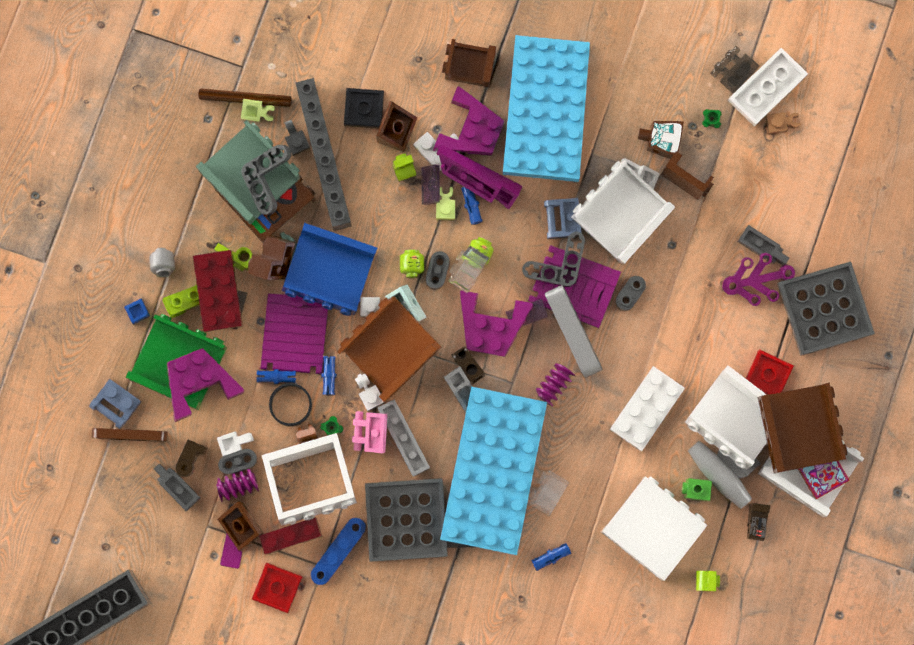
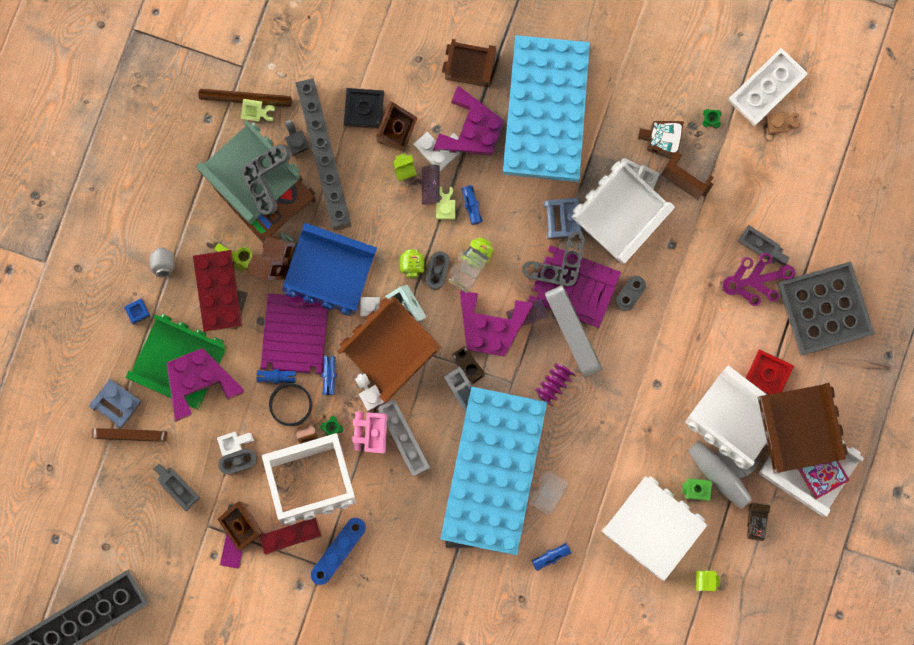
(181, 301): lime plate -> none
(188, 457): dark brown leg -> none
(237, 485): magenta piece -> none
(277, 587): red tile -> none
(415, 509): dark grey piece -> none
(478, 178): magenta wedge -> none
(647, 408): white plate -> none
(739, 73): clear smoke plate -> none

